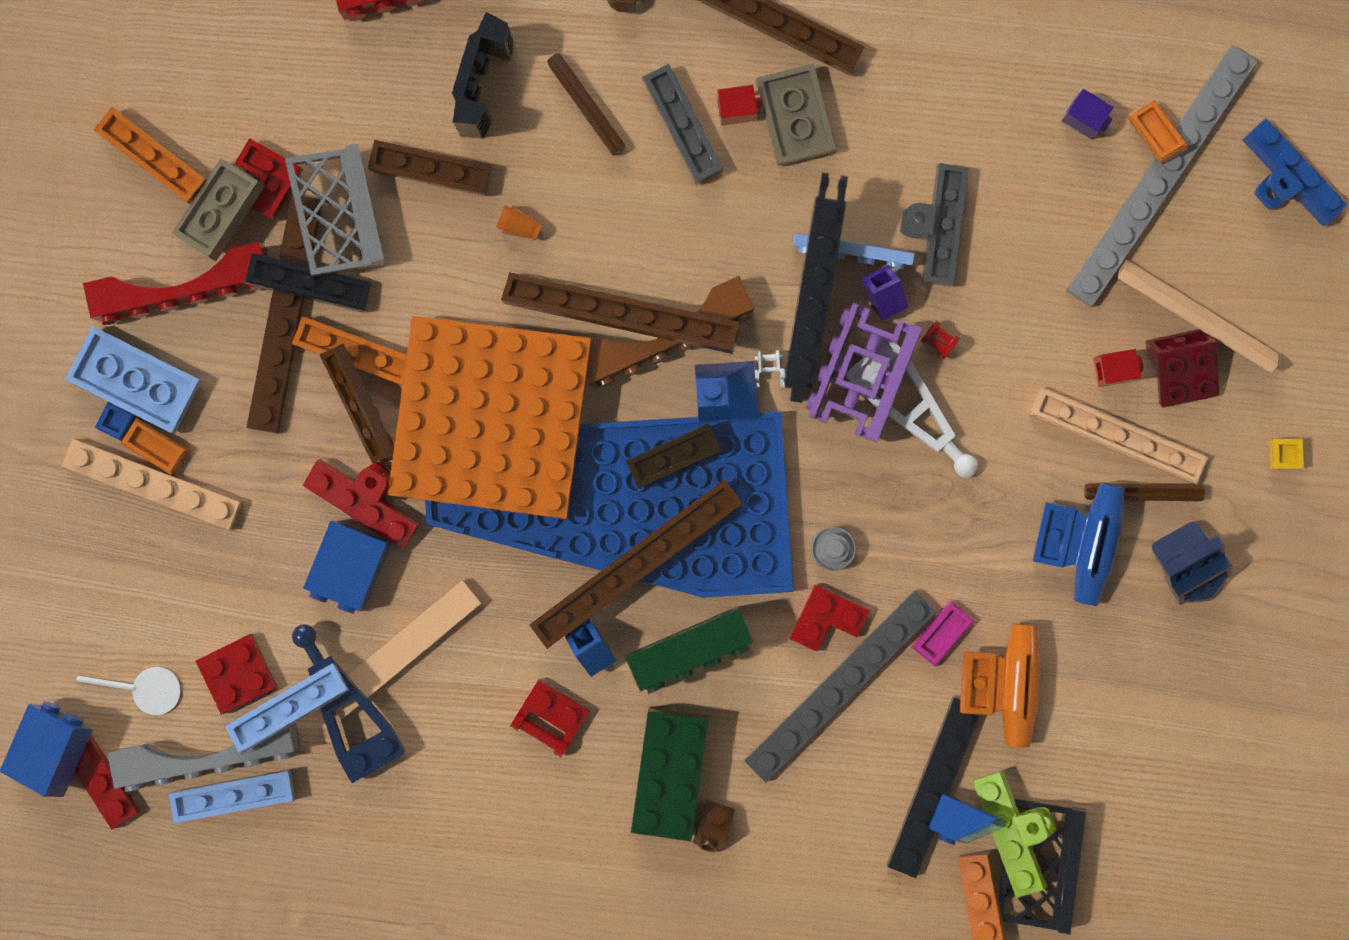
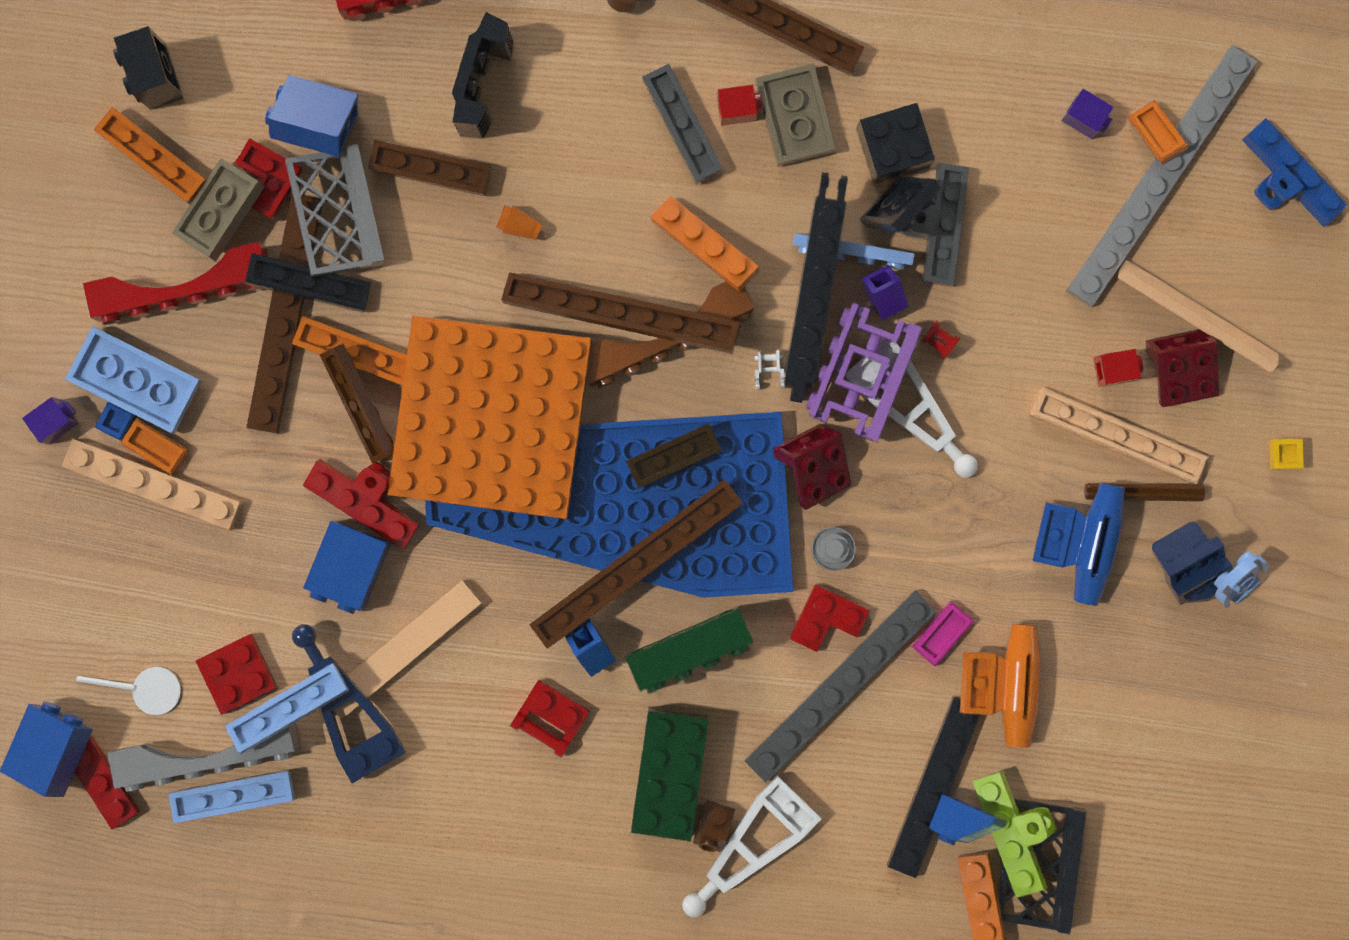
(51, 420): none -> dark purple brick
(147, 68): none -> black brick
(312, 115): none -> brick
(586, 104): reddish brown axle -> none
(705, 244): none -> orange plate
(726, 391): blue slope -> none
(788, 809): none -> white plate
(817, 464): none -> dark red bracket
(895, 143): none -> black brick
(900, 204): none -> black plate
(1241, 579): none -> light blue plate

